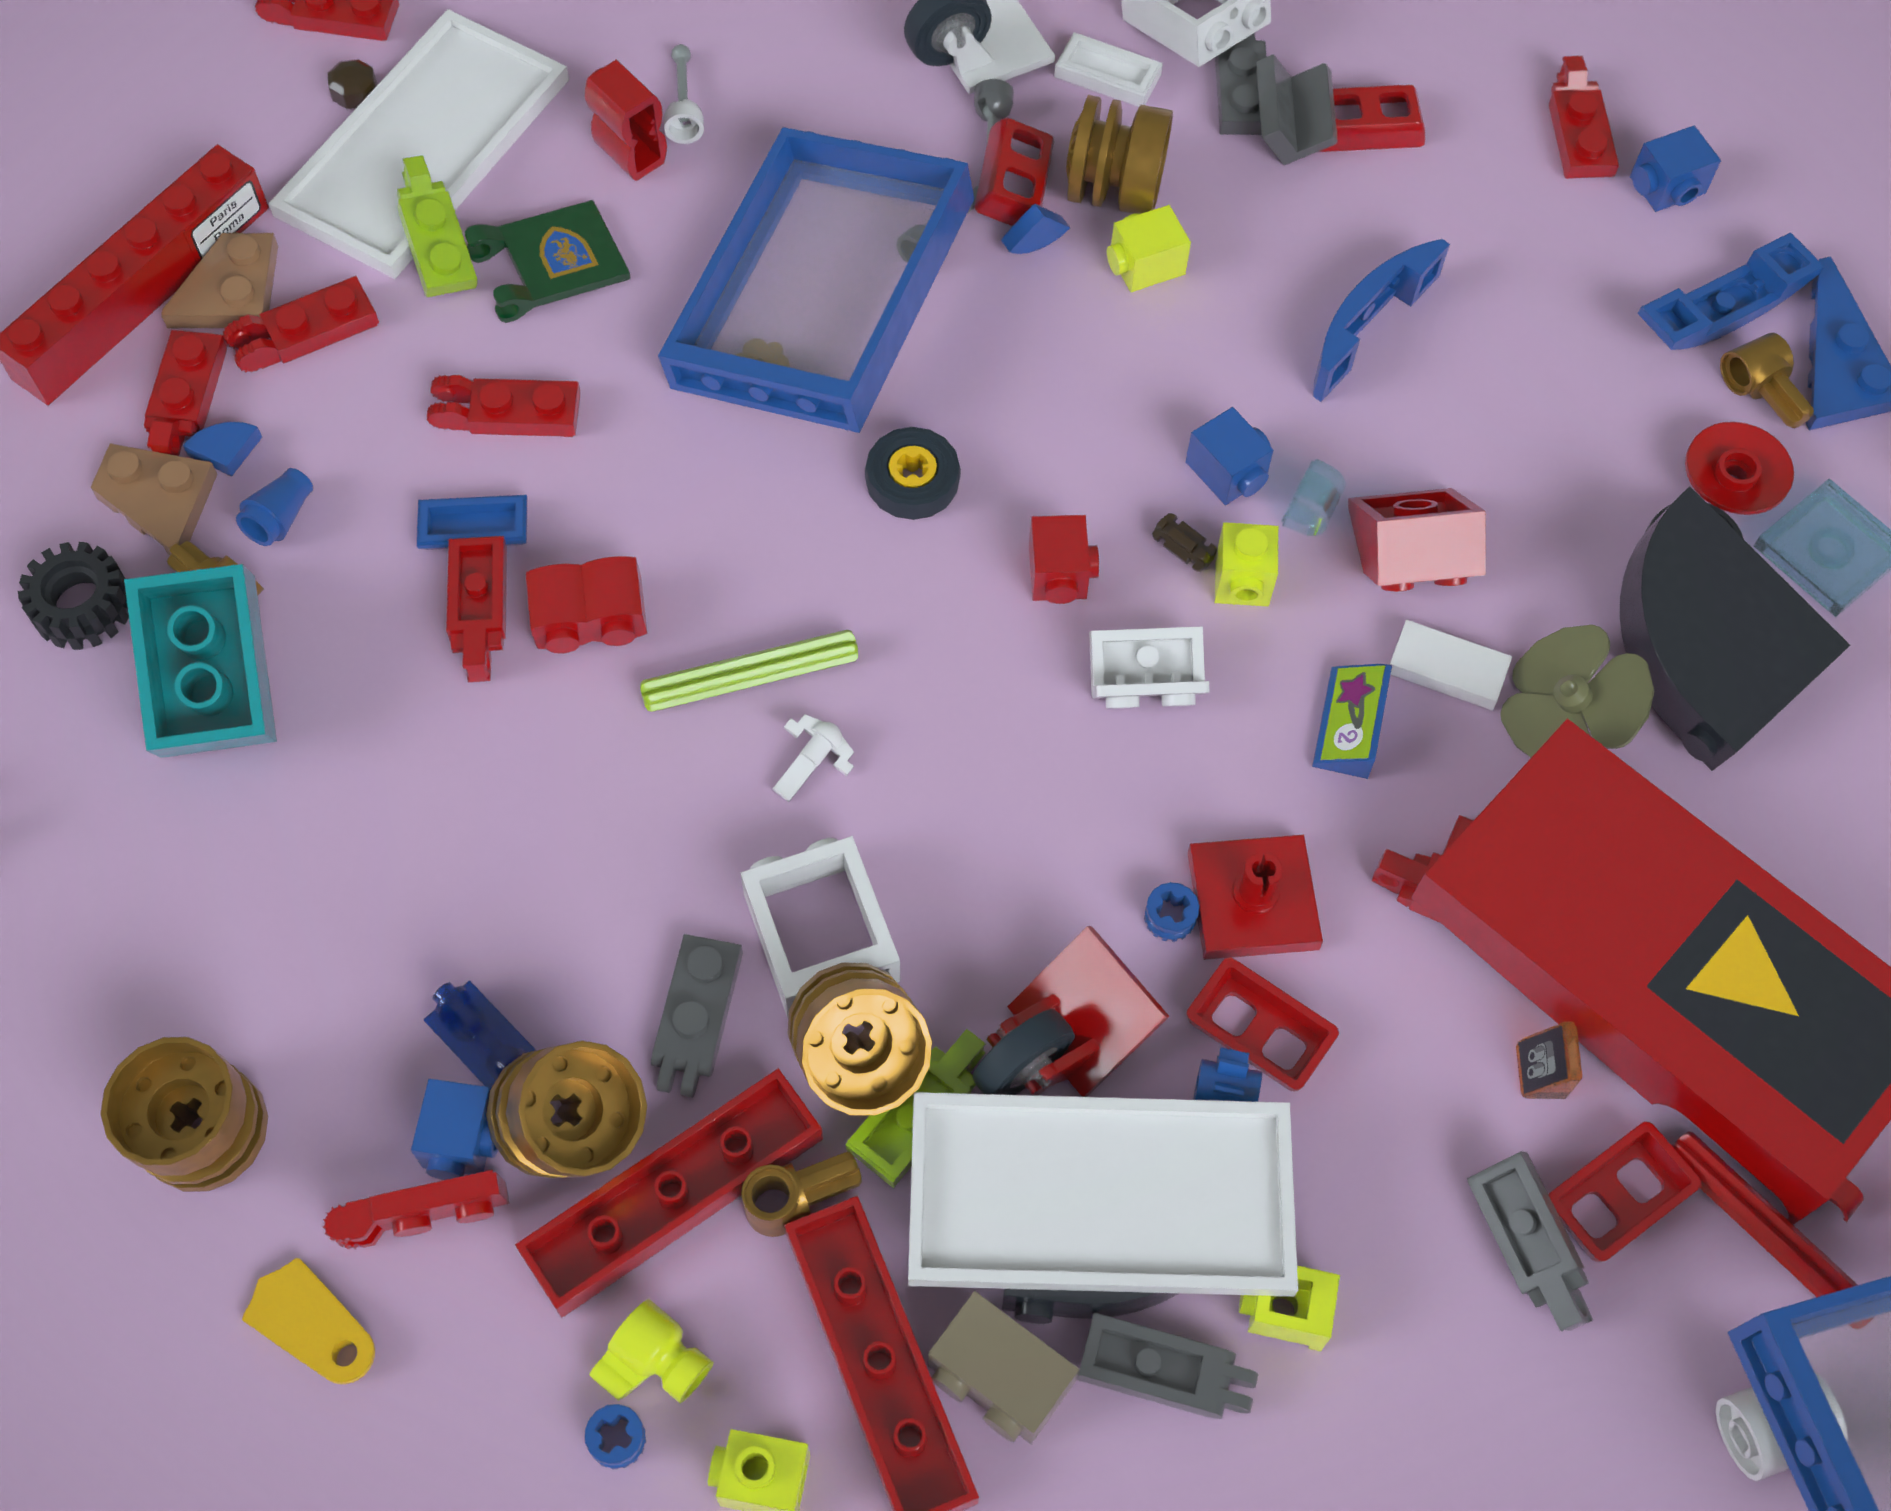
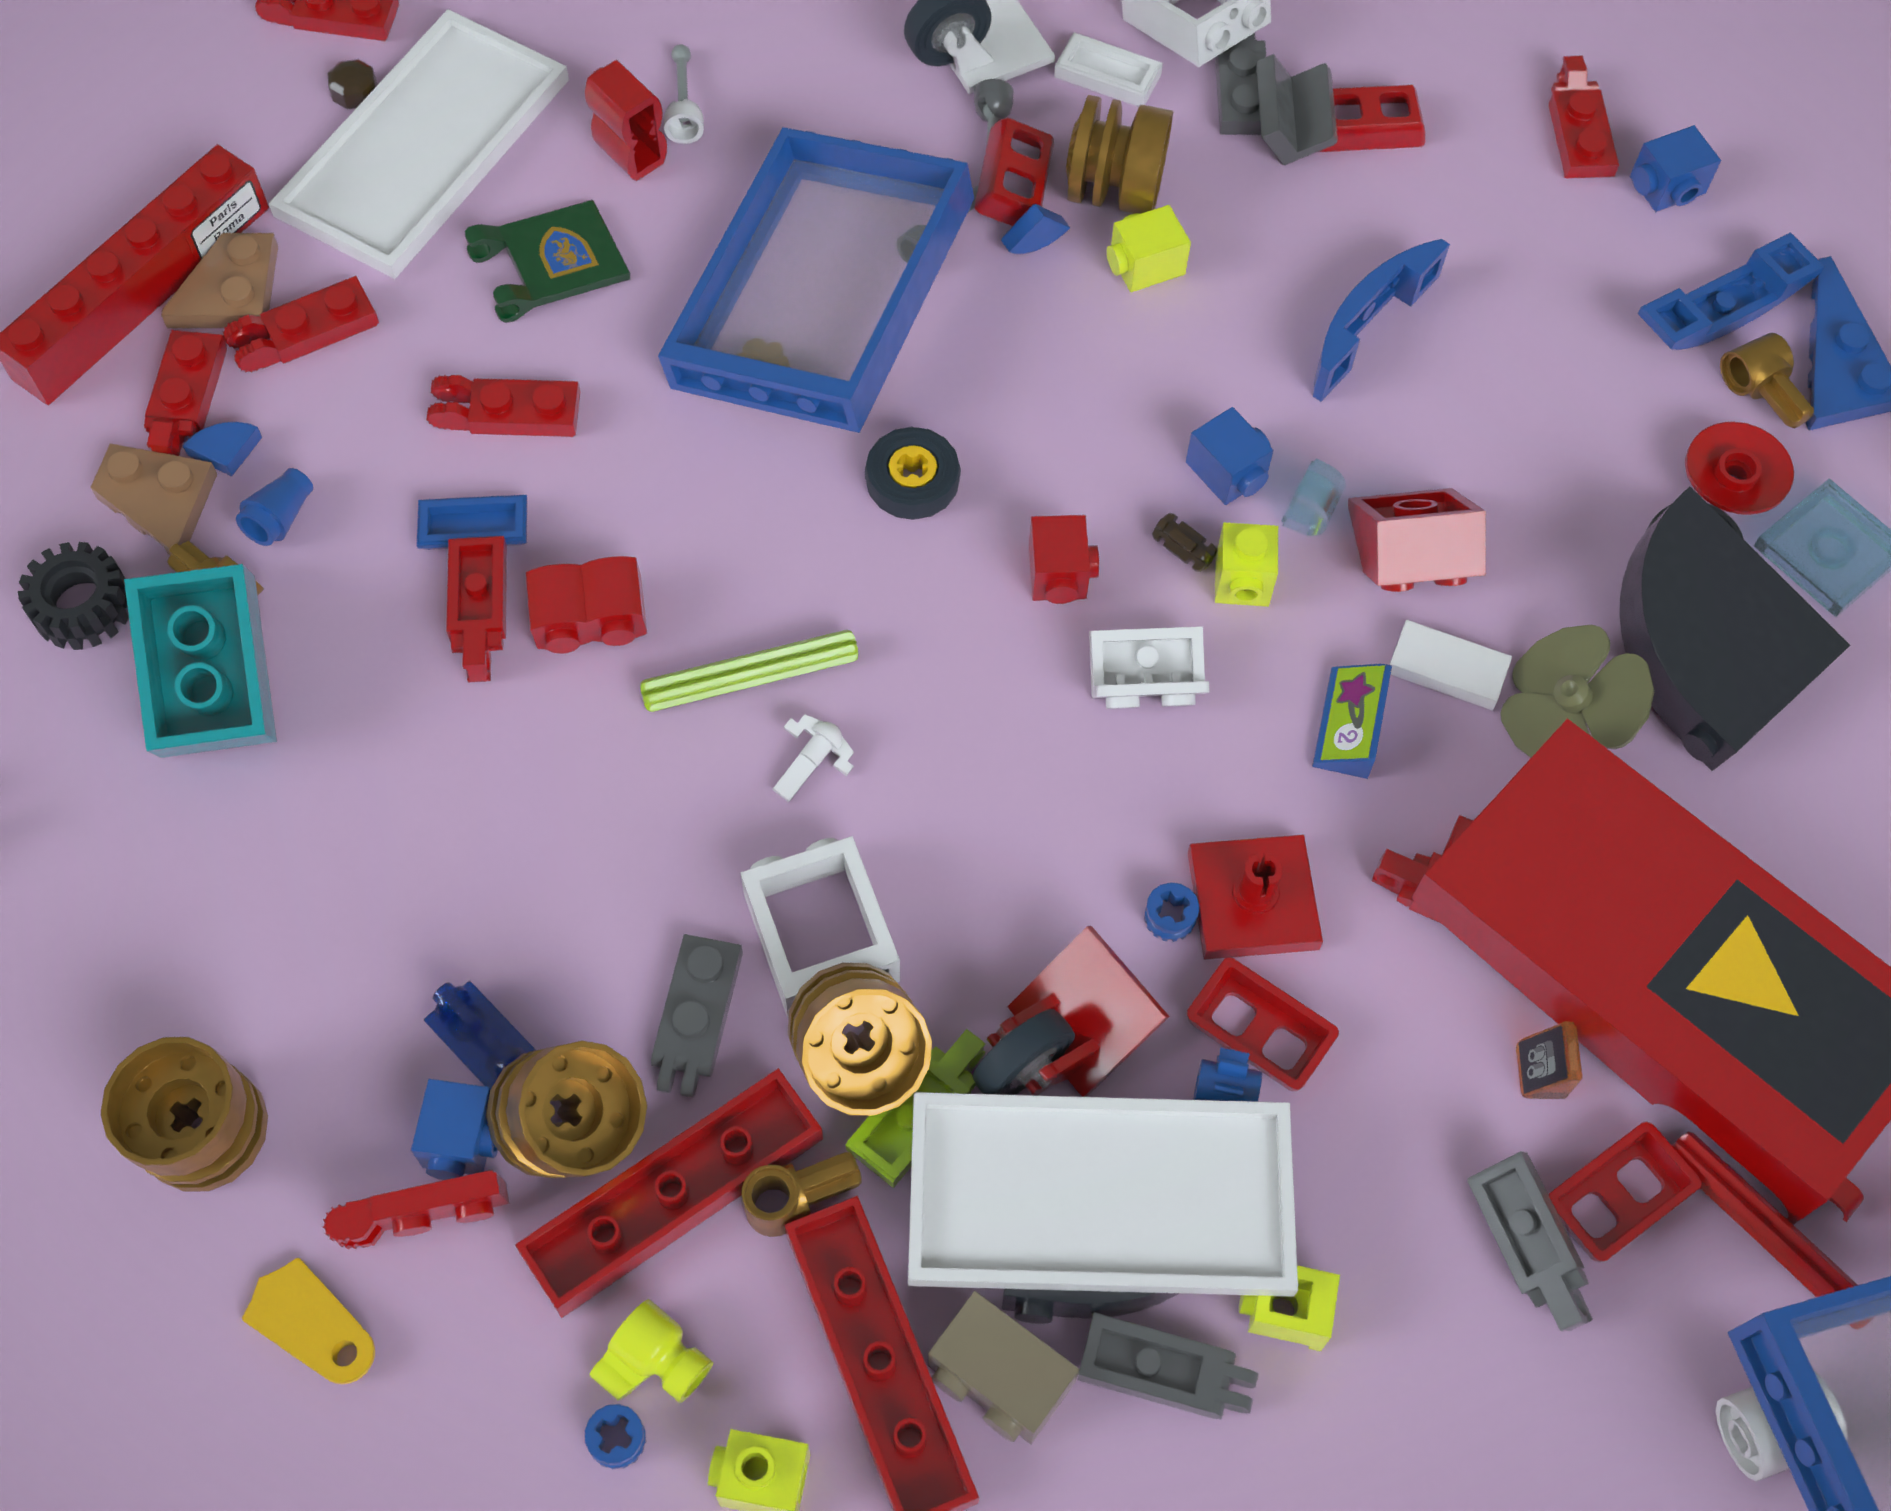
(433, 232): lime hinge -> none

